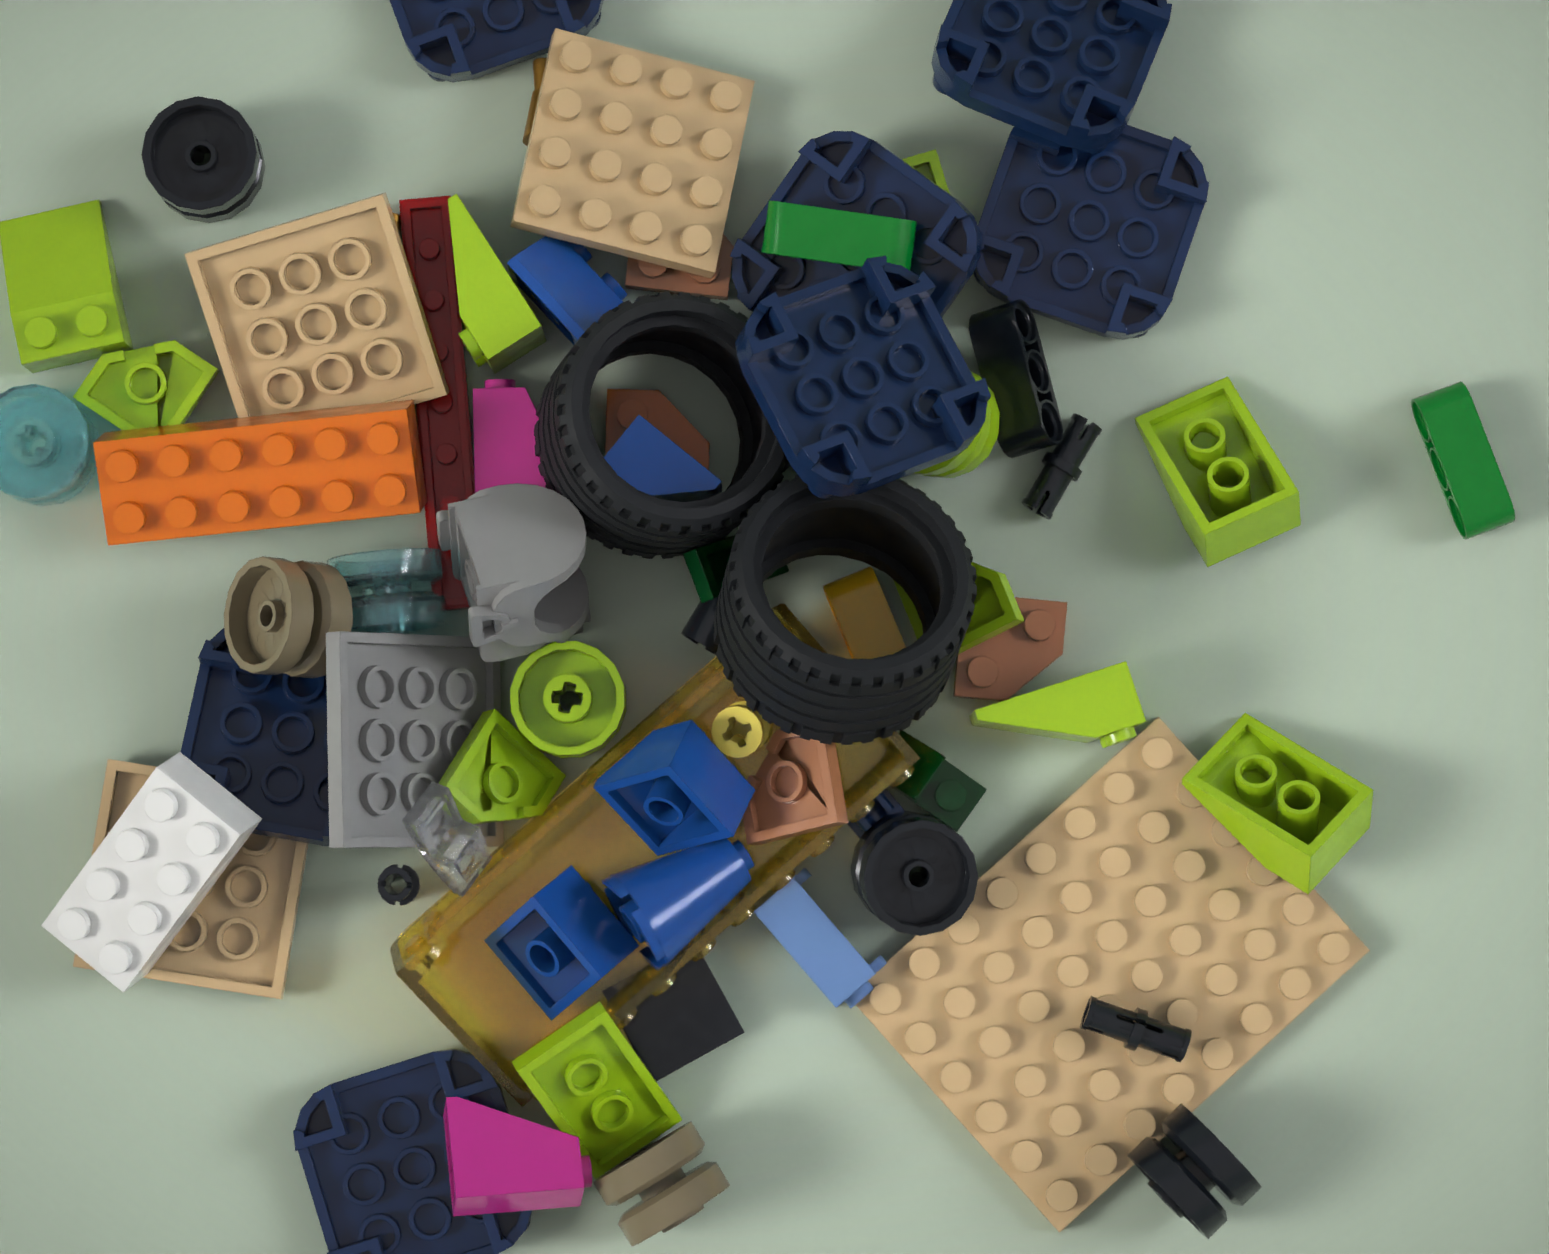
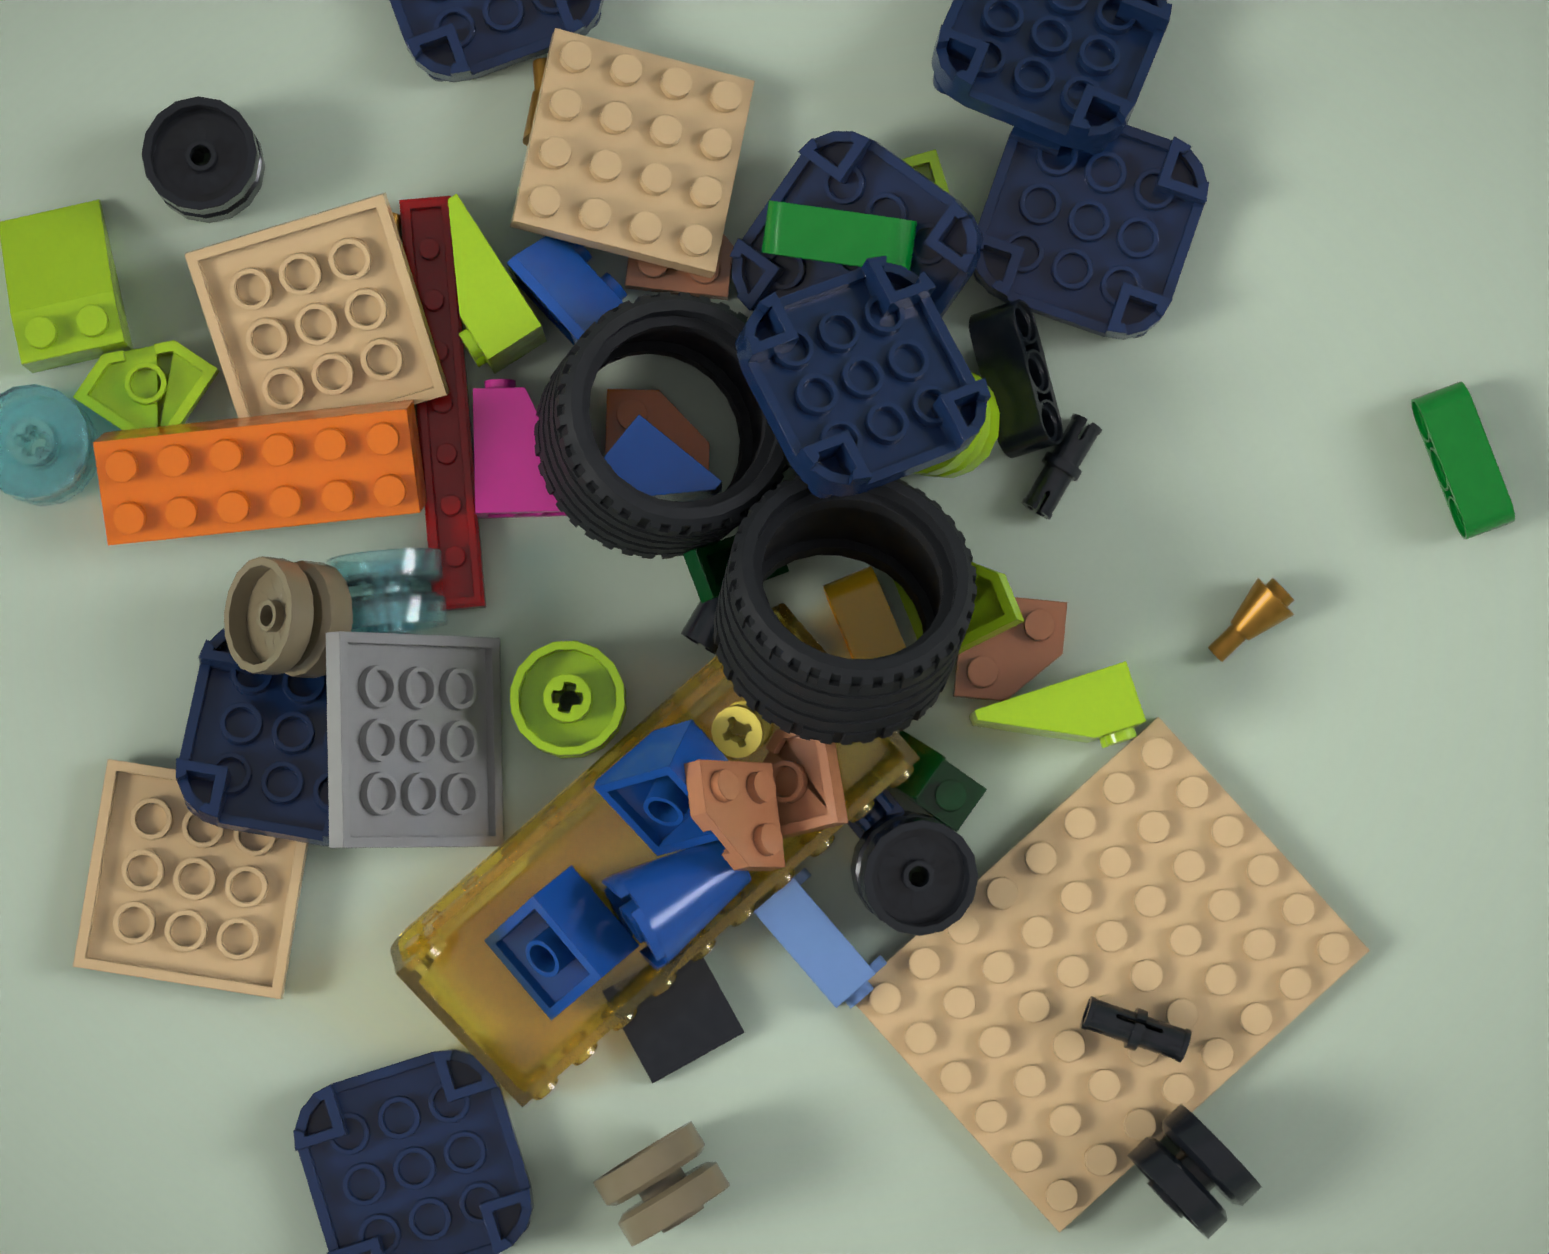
(151, 871): white piece -> none
(389, 875): black pin -> none
(445, 840): clear slope -> none
(500, 774): lime plate -> none
(509, 1162): dark pink slope -> none
(518, 566): light grey animal -> none
(597, 1089): lime plate -> none
(740, 809): none -> nougat plate
(1220, 471): lime slope -> none
(1261, 610): none -> pearl gold cone
(1281, 801): lime slope -> none

